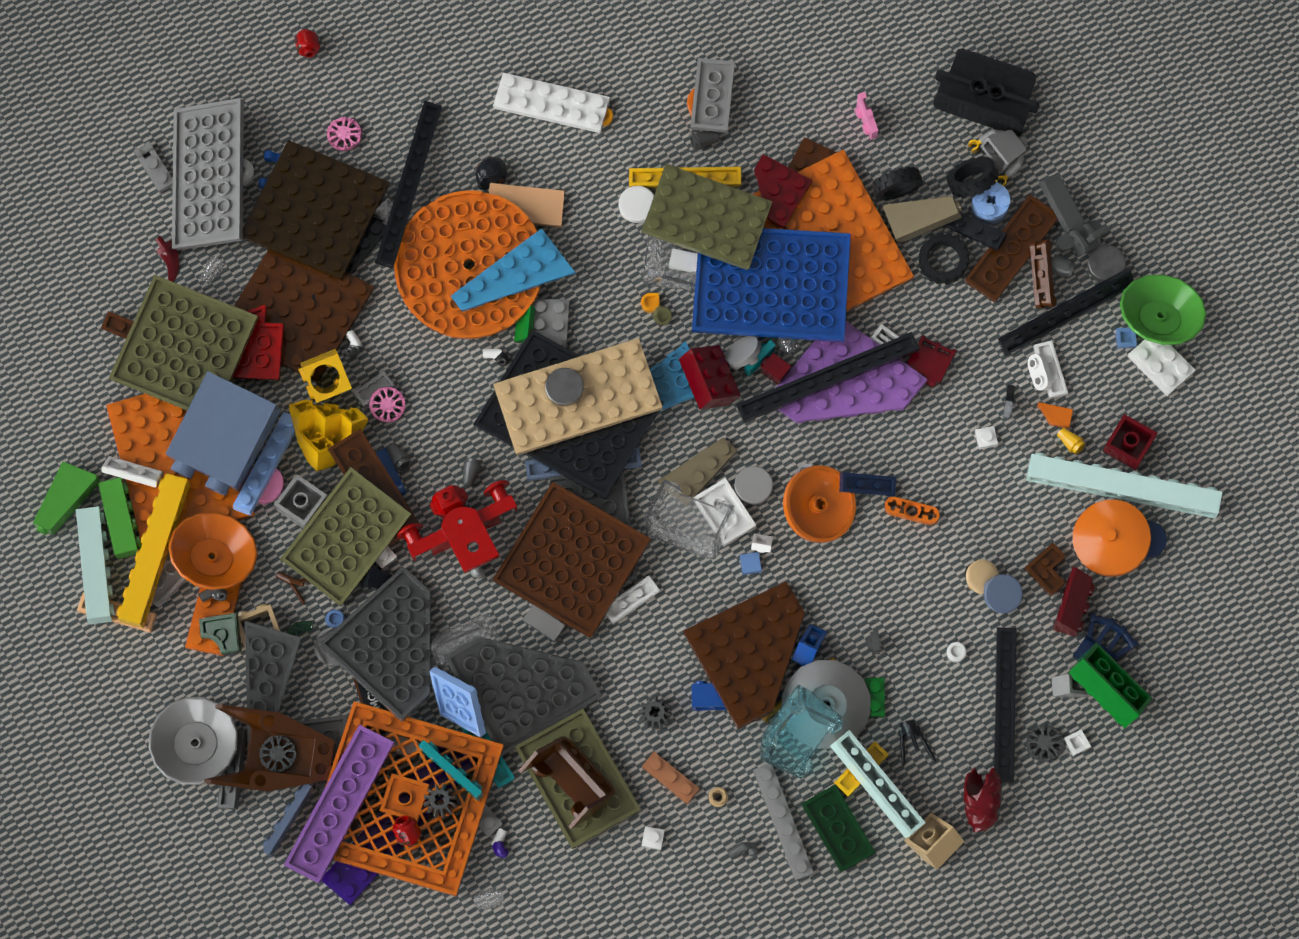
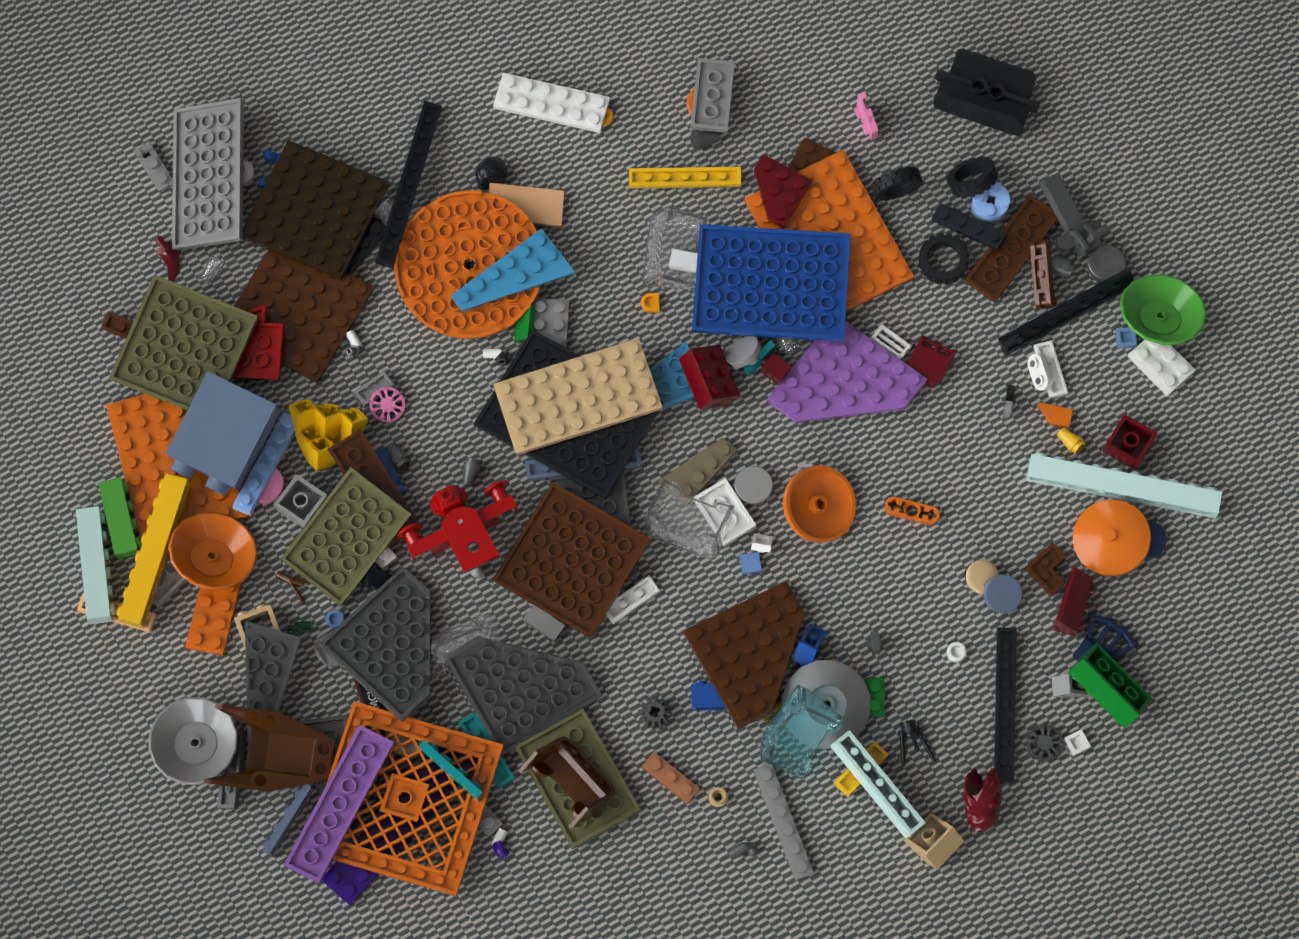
(64, 496): bright green slope -> none
(132, 471): white tile -> none
(218, 594): dark grey arm -> none
(223, 631): tile -> none
(278, 754): dark grey wheel -> none
(307, 43): red head -> none
(340, 383): yellow brick -> none
(344, 134): bright pink wheel -> none
(406, 830): red head -> none
(447, 798): dark grey gear -> none
(457, 701): light blue plate -> none
(489, 899): clear brick -> none
(564, 387): flat silver tile -> none
(635, 203): white tile -> none
(653, 838): white plate -> none
(662, 315): olive tile -> none
(706, 217): olive plate -> none
(828, 377): black plate -> none
(838, 828): dark green plate -> none
(867, 484): dark blue plate -> none
(921, 216): dark tan slope -> none
(986, 437): white plate -> none
(1004, 150): light grey torso -> none

